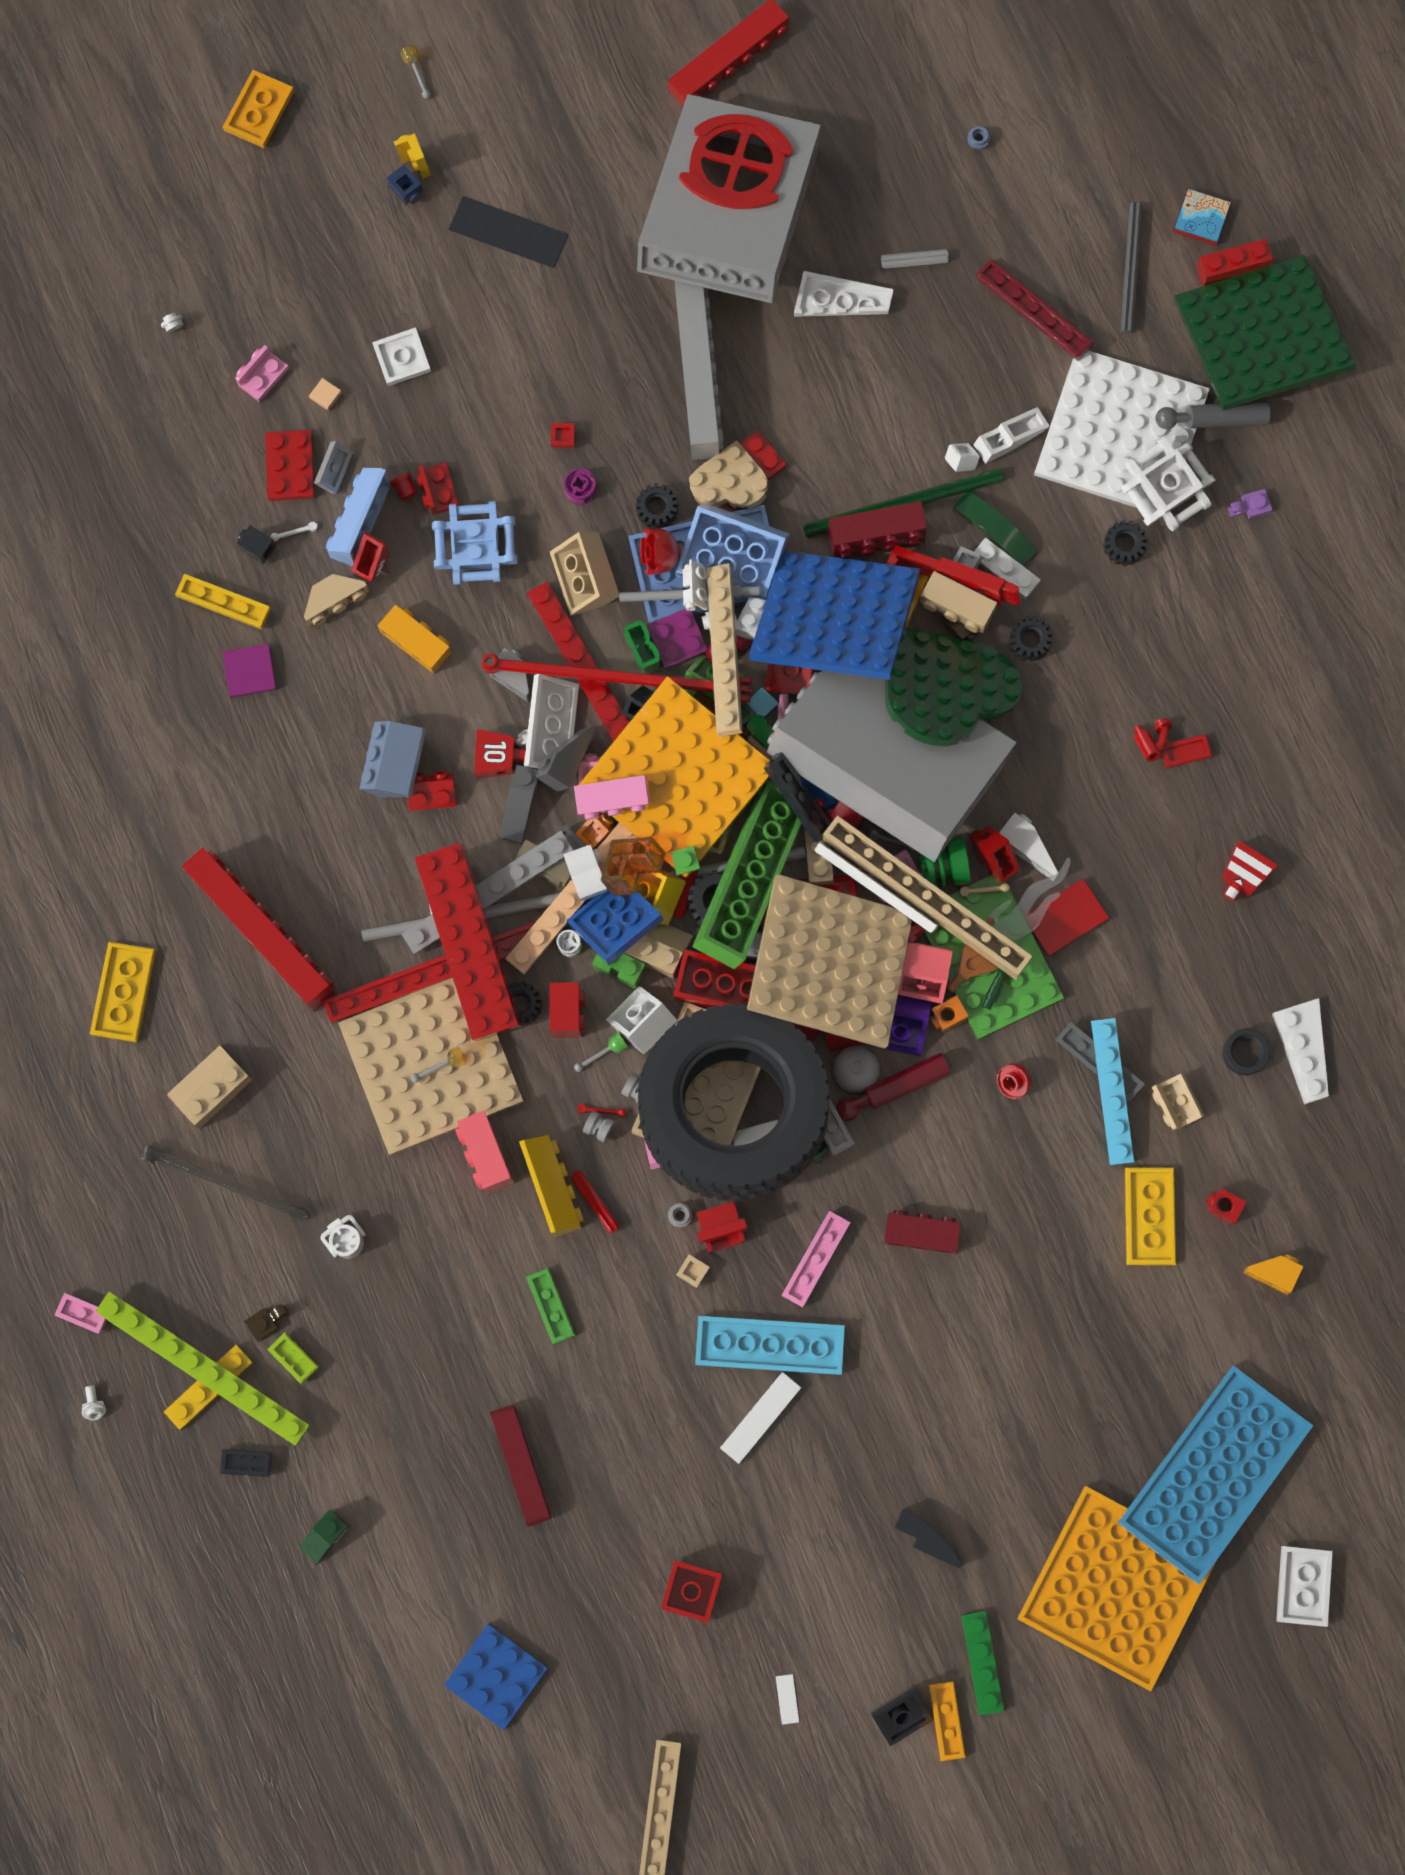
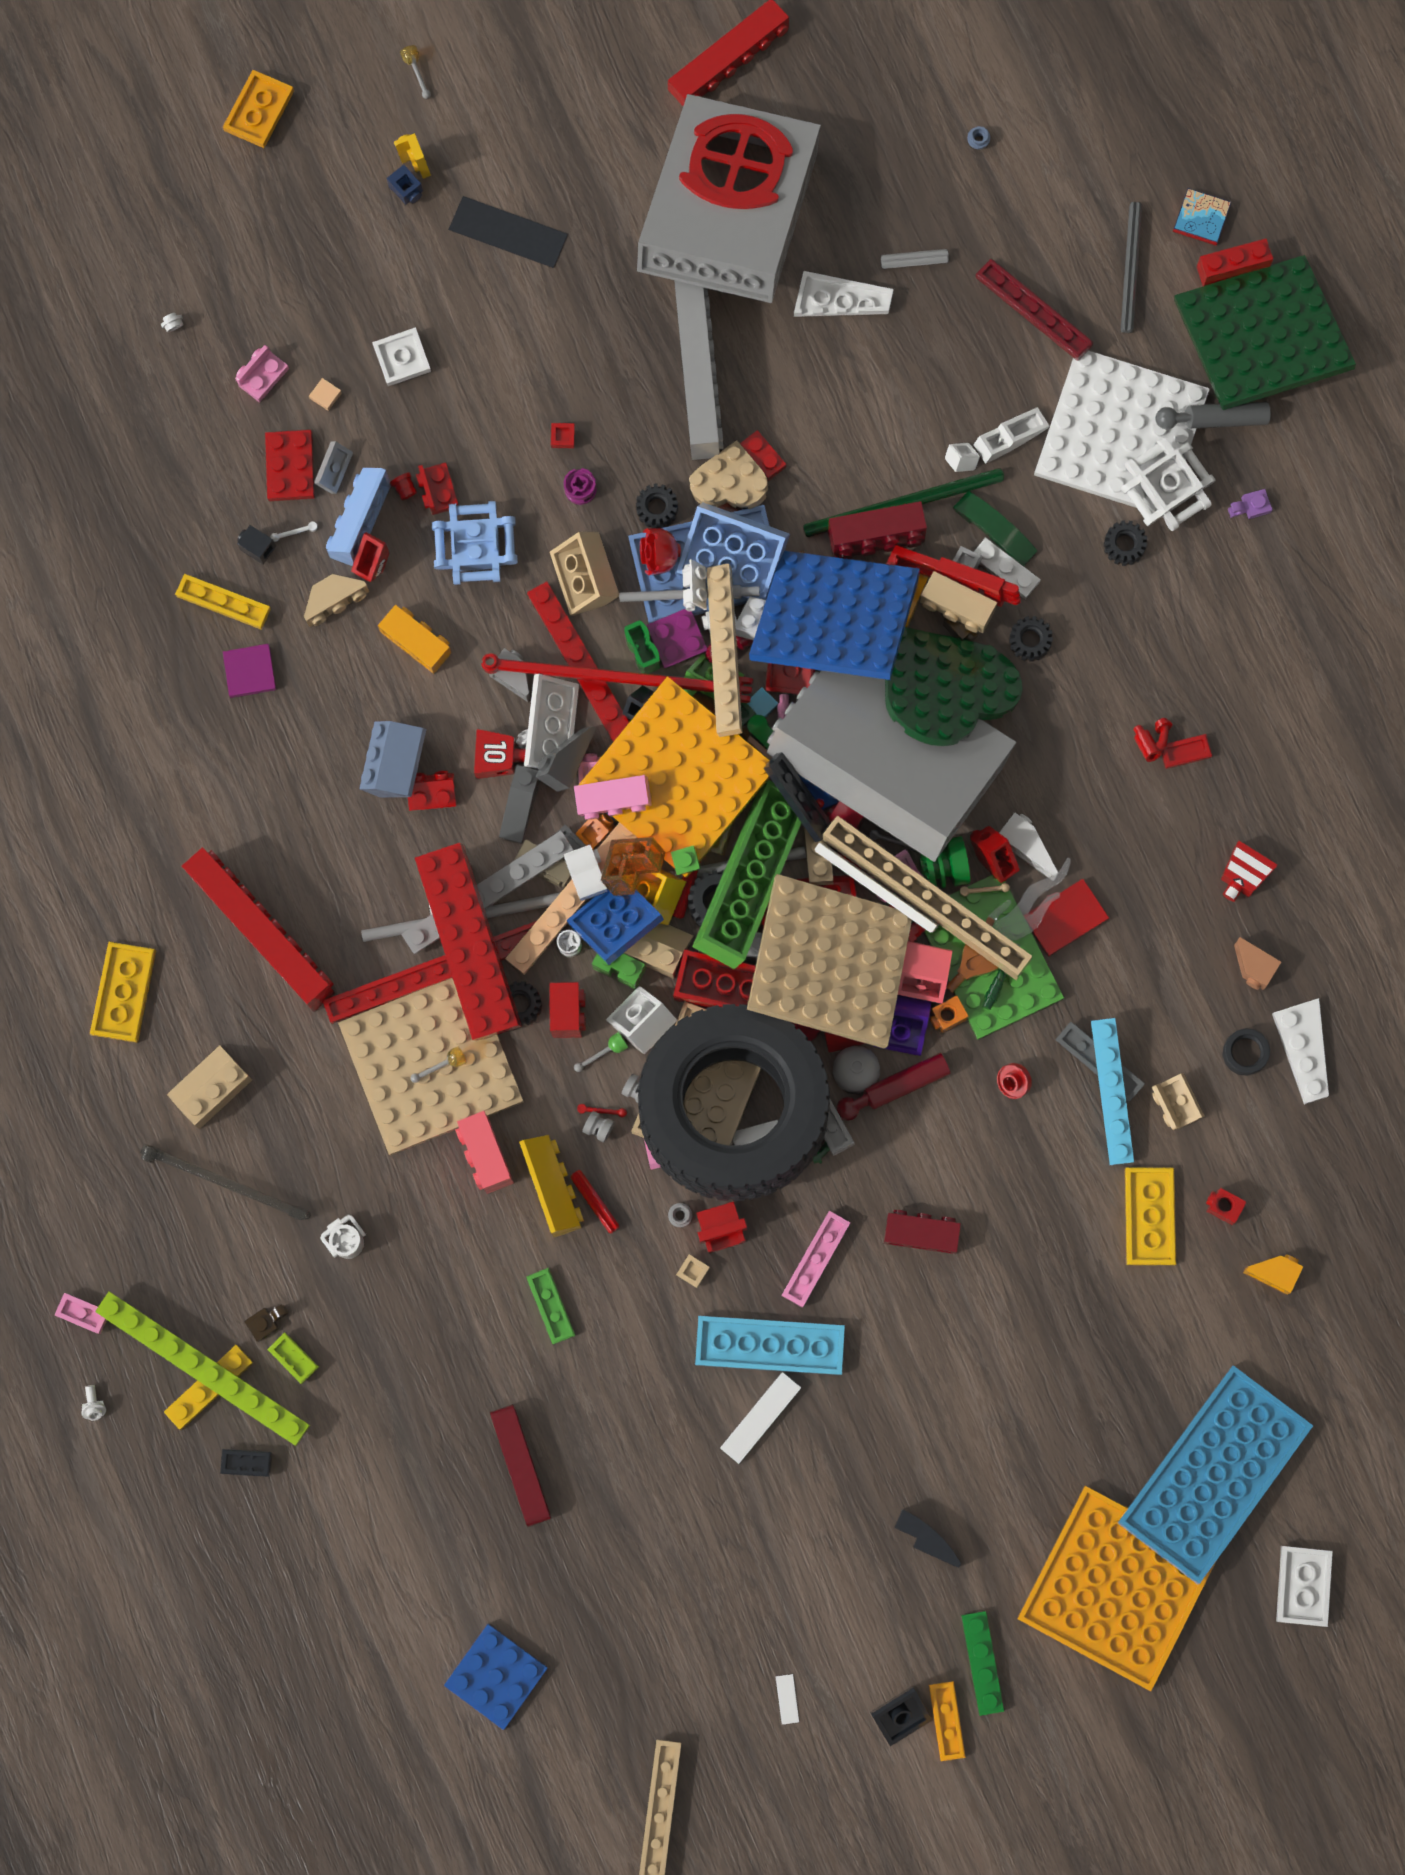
(324, 1536): dark green slope -> none
(691, 1591): red brick -> none
(1255, 964): none -> nougat slope

